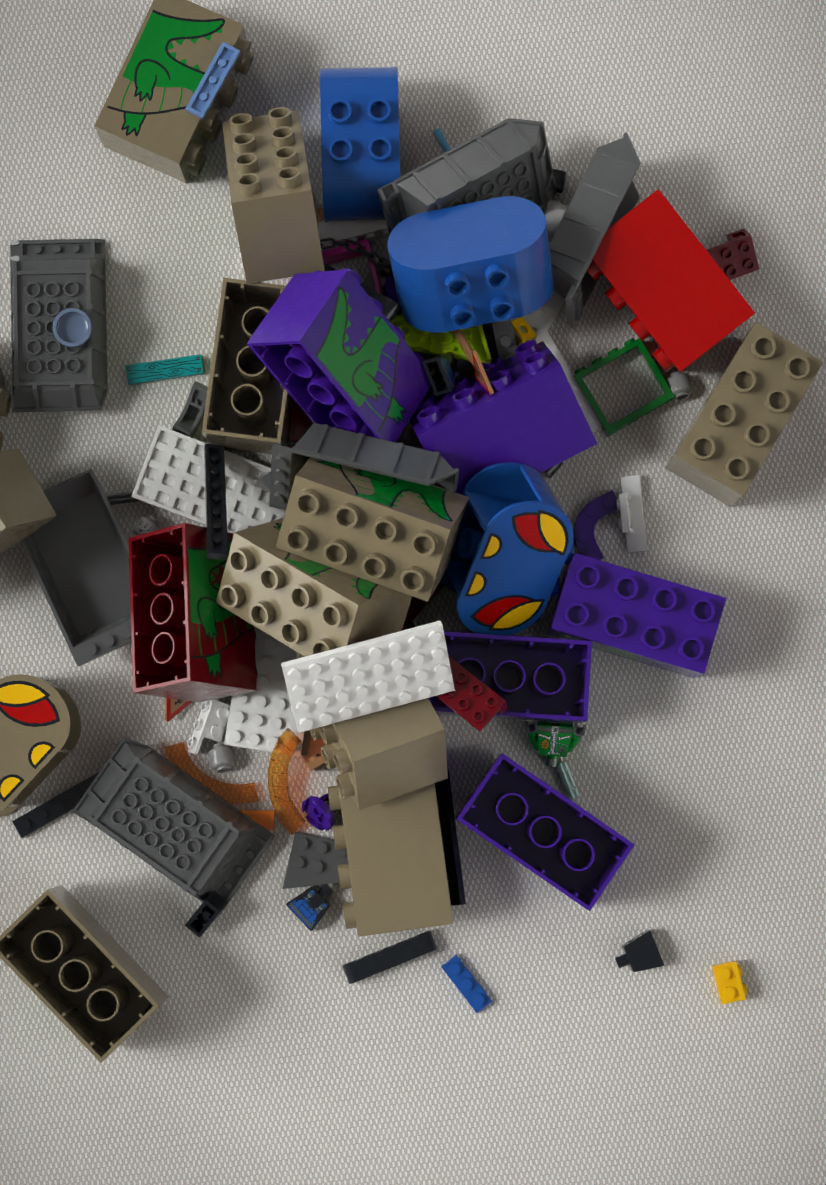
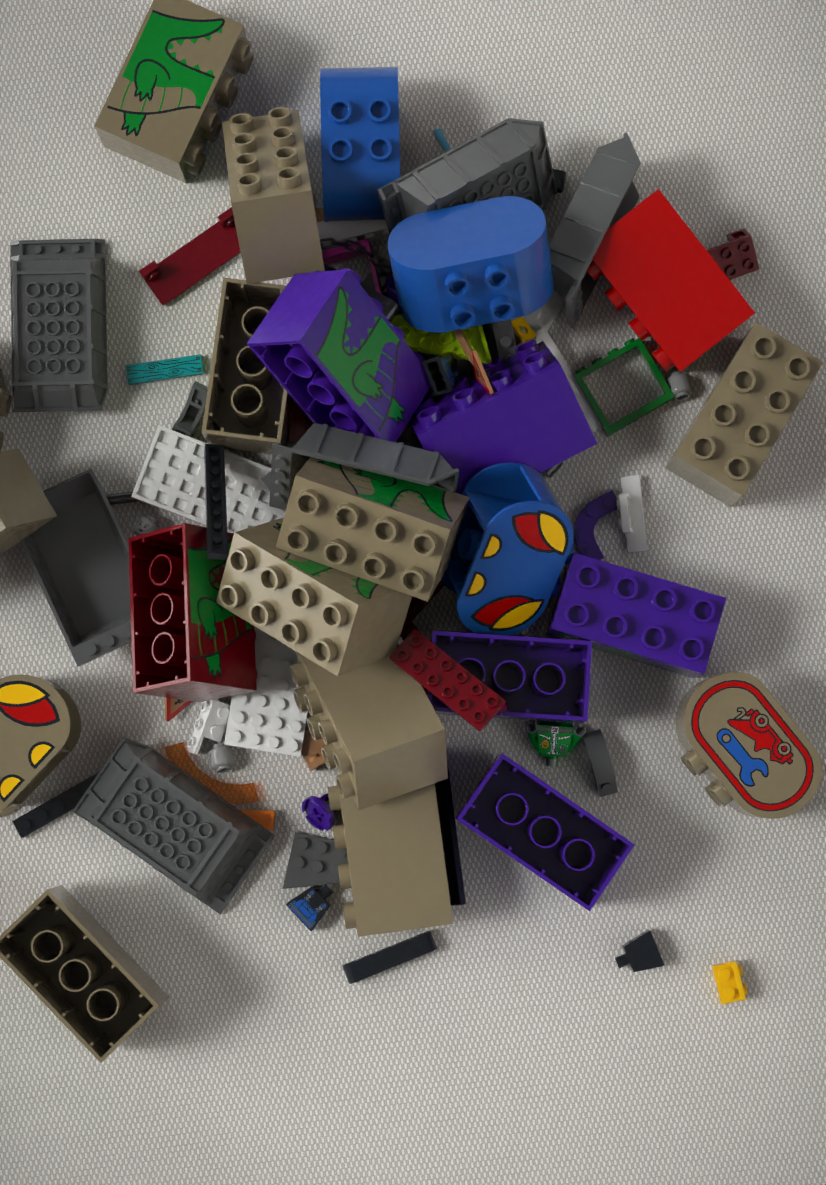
(72, 327): sand blue piece -> none
(193, 260): none -> dark red bracket
(206, 914): black brick -> none
(212, 80): medium blue plate -> none
(278, 781): clear orange tile -> none
(368, 676): white plate -> none
(466, 983): blue plate -> none
(553, 217): white brick -> none
(567, 780): light aqua axle -> none
(600, 763): none -> dark grey arch
(746, 747): none -> dark tan brick

